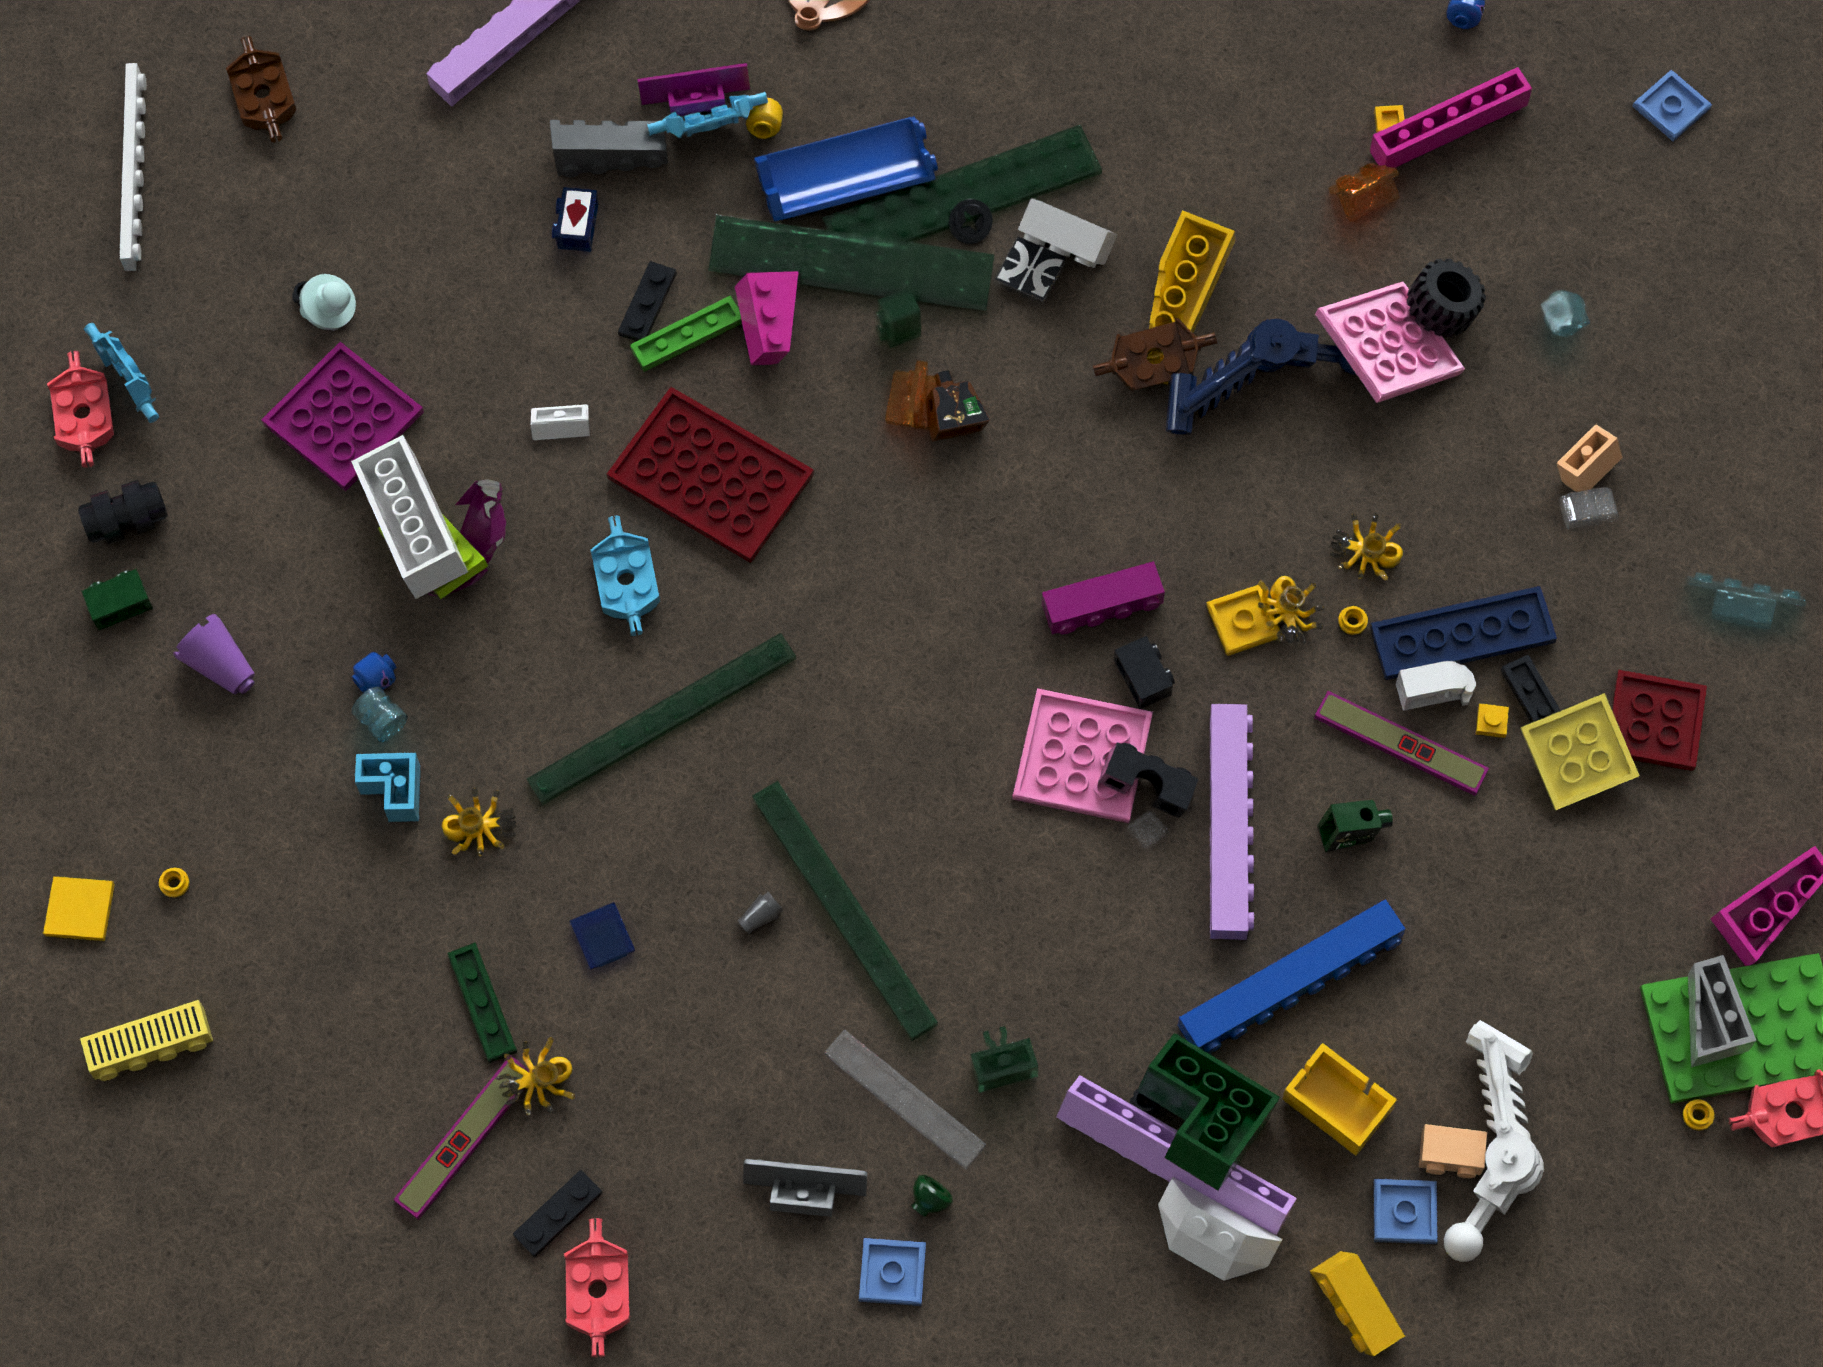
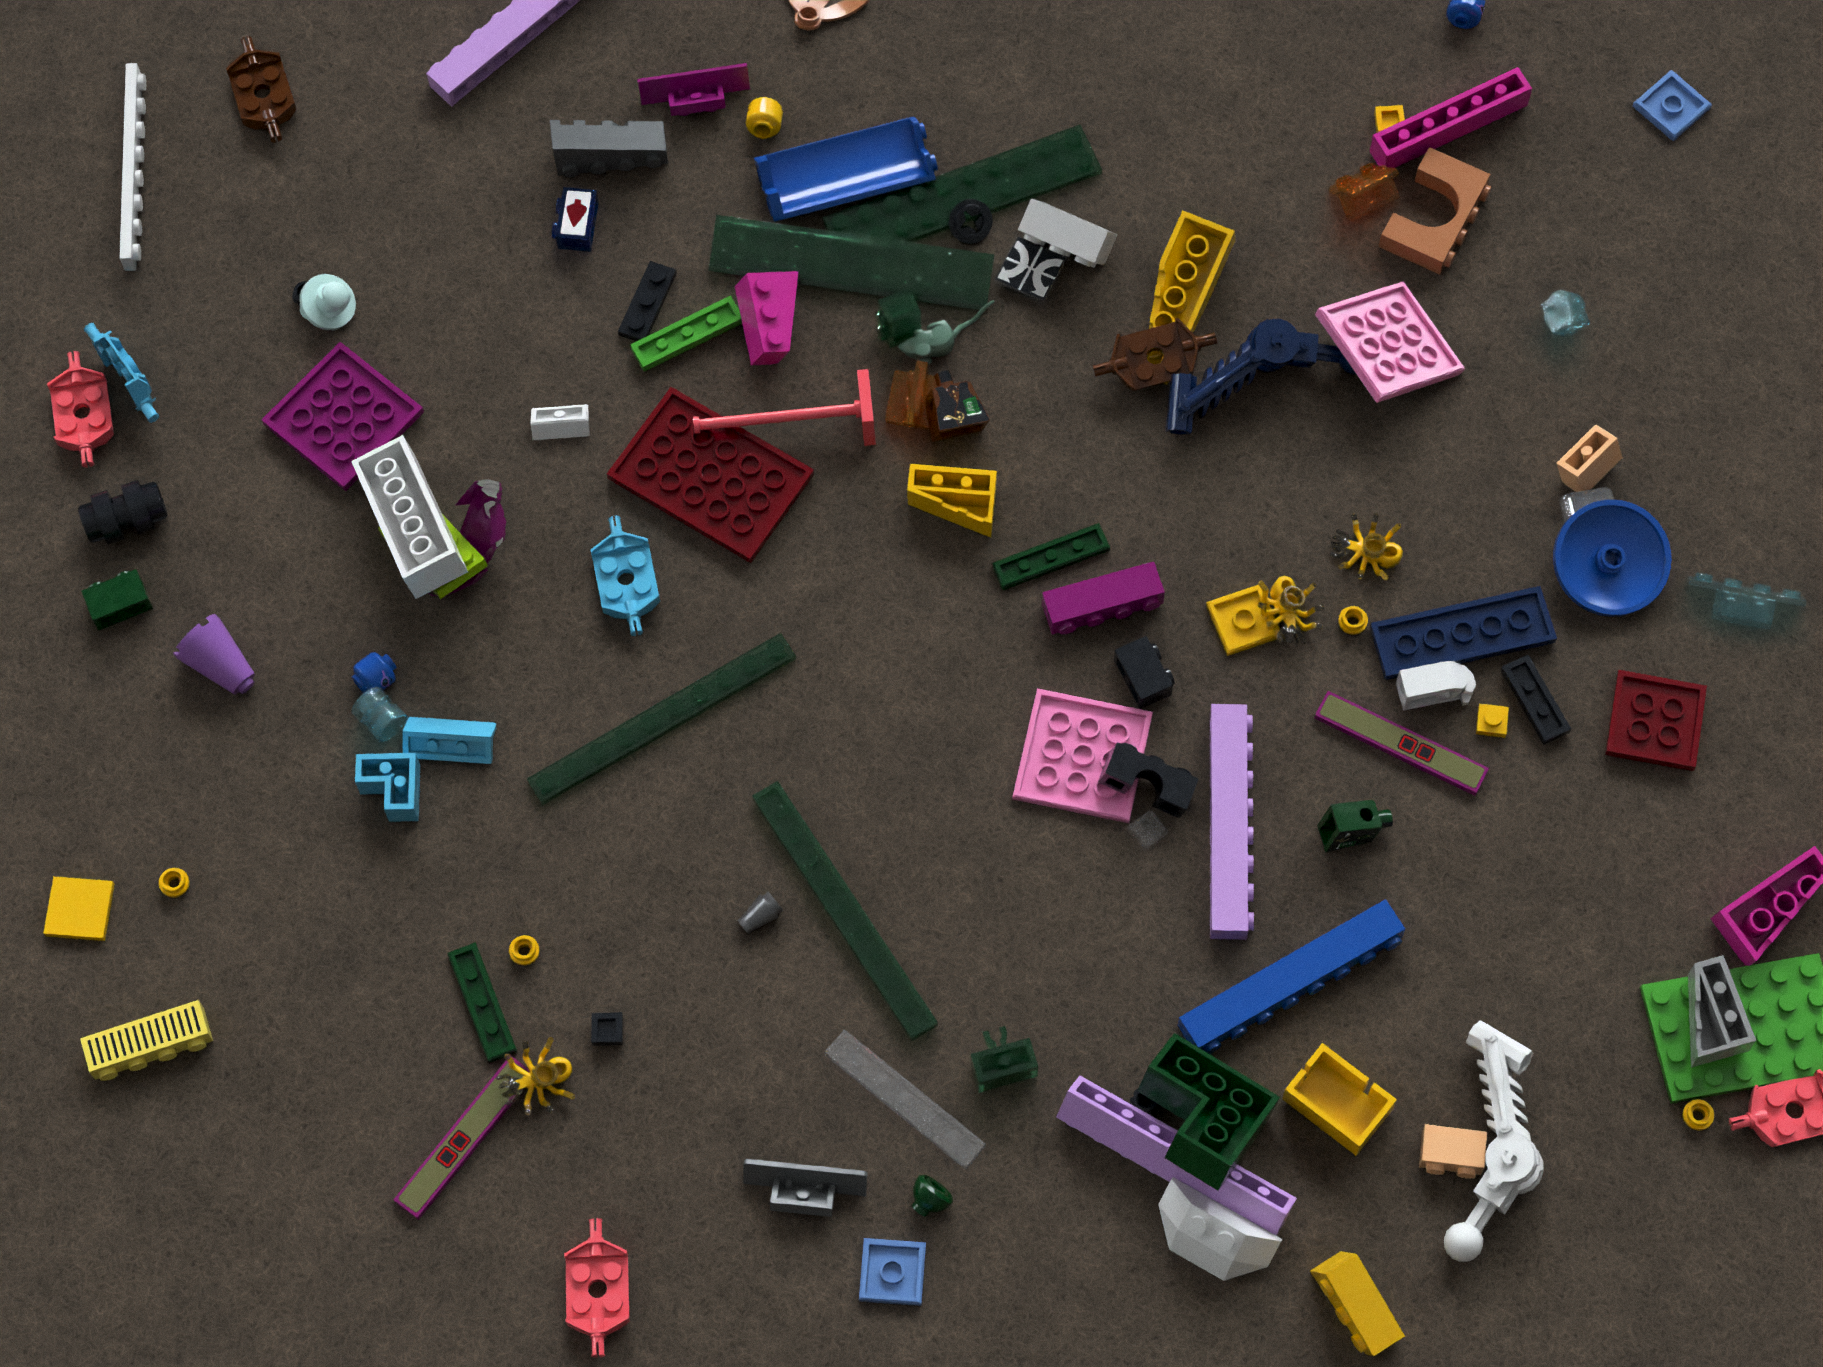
(449, 739): none -> medium azure panel
(471, 824): animal -> none
(520, 942): none -> yellow plate
(557, 1213): black plate -> none
(602, 936): clear blue piece -> none
(607, 1029): none -> black plate
(720, 116): medium azure plate -> none
(861, 408): none -> coral tile
(936, 340): none -> sand green animal
(954, 494): none -> yellow wedge
(1051, 556): none -> dark green tile
(1405, 1211): medium blue tile -> none
(1435, 245): none -> nougat arch
(1456, 284): black tyre -> none
(1579, 751): light yellow plate -> none
(1612, 558): none -> blue dish

